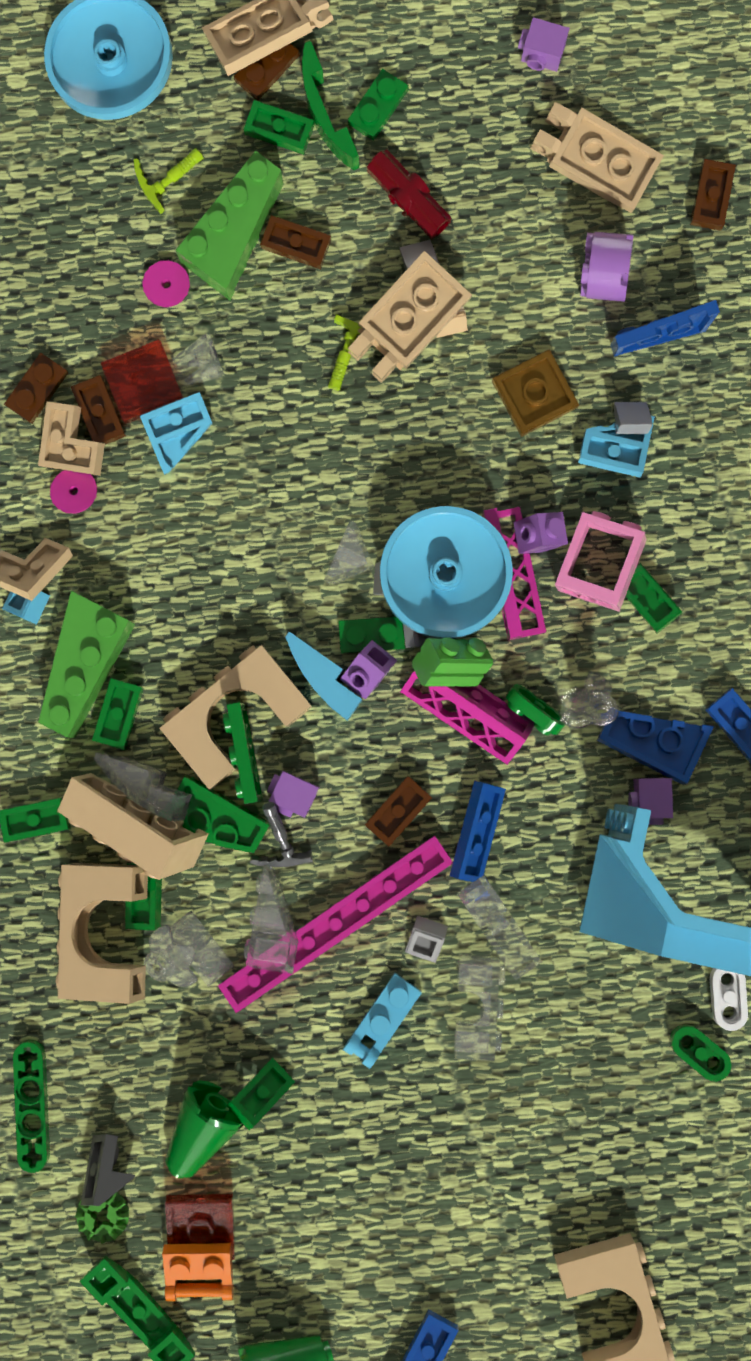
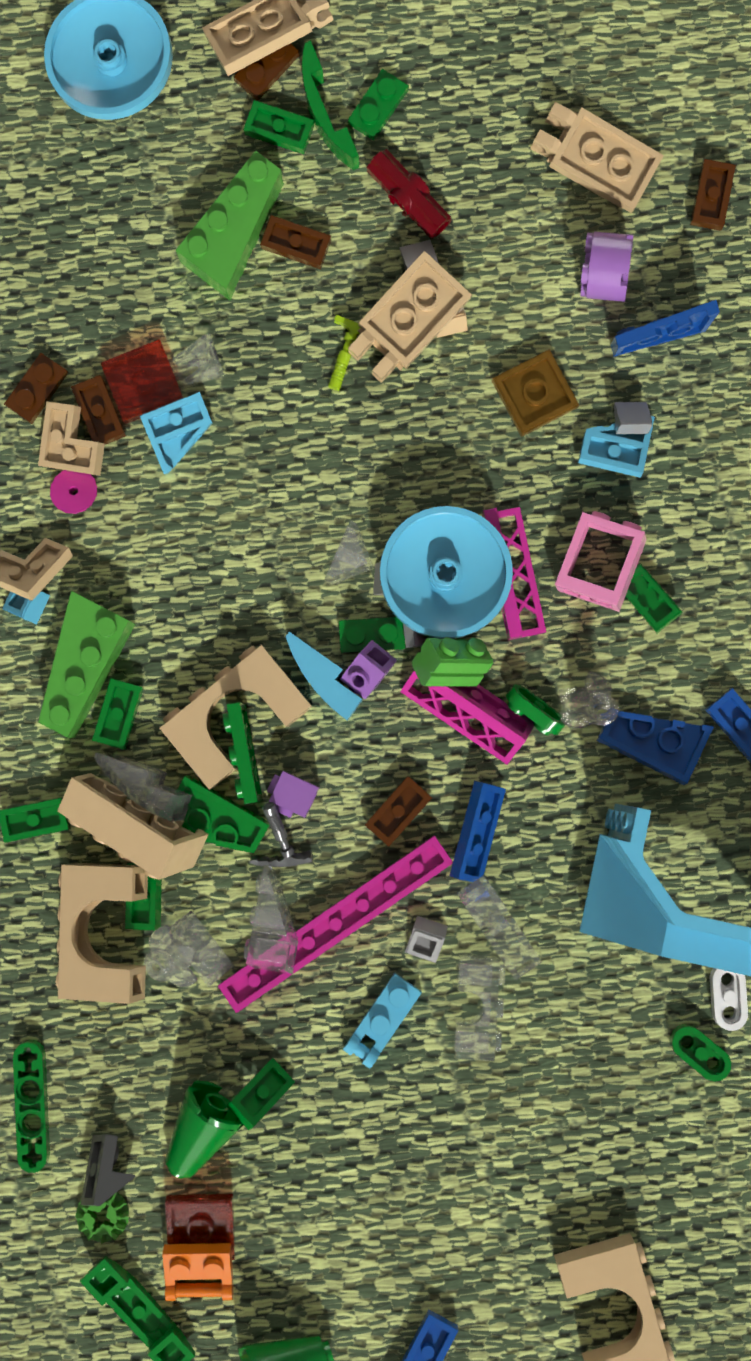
(158, 276): dark pink piece -> none
(173, 175): lime piece -> none
(540, 532): medium lavender brick -> none
(543, 44): medium lavender brick -> none
(653, 795): medium lavender brick -> none

